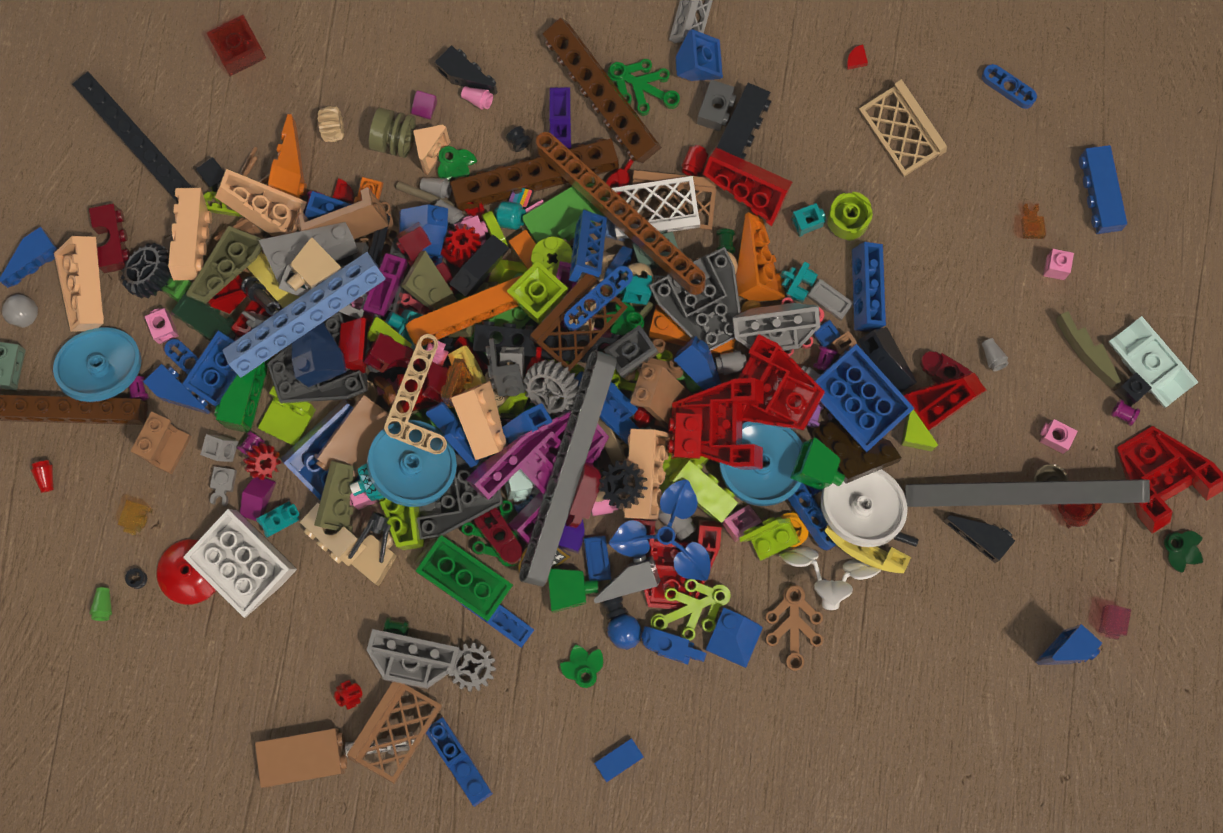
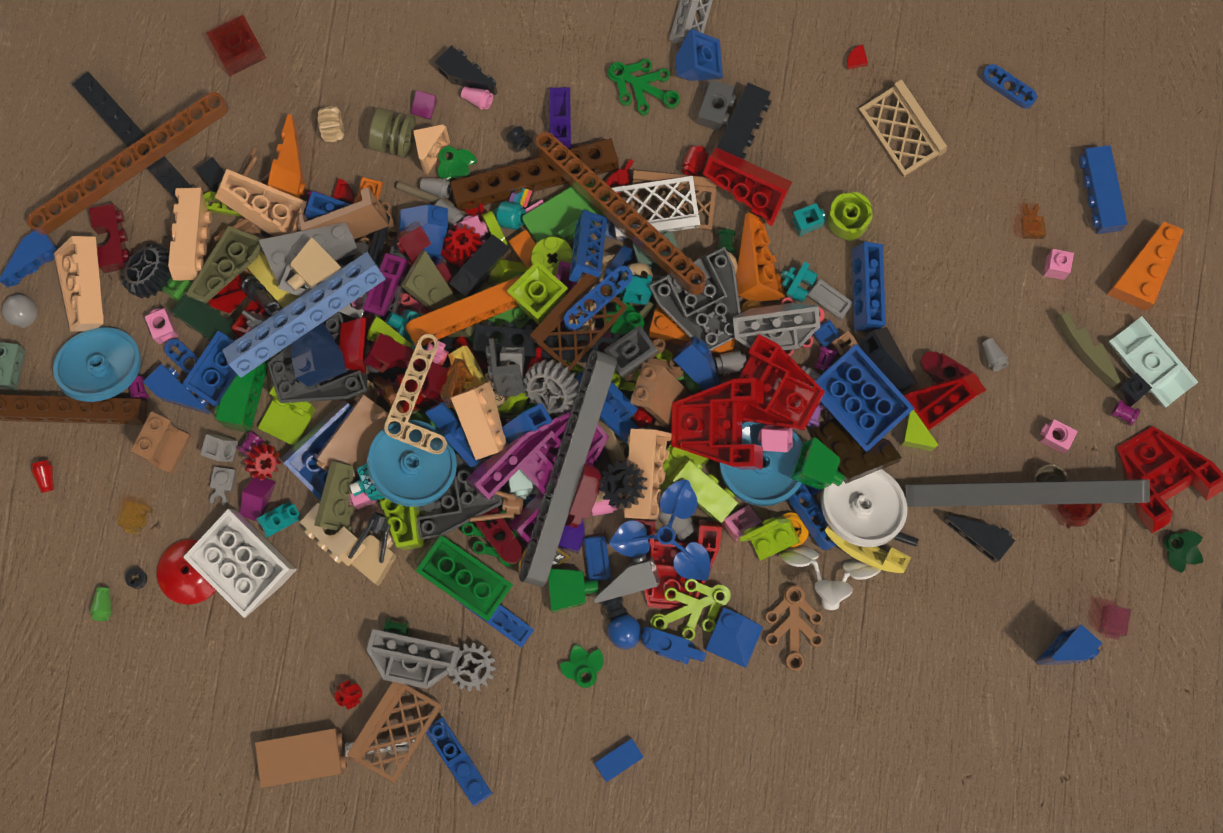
(117, 164): none -> dark orange beam
(511, 504): none -> medium nougat plant
(555, 37): reddish brown brick -> none
(685, 436): red bracket -> none
(776, 438): none -> bright pink brick
(1147, 271): none -> orange wedge

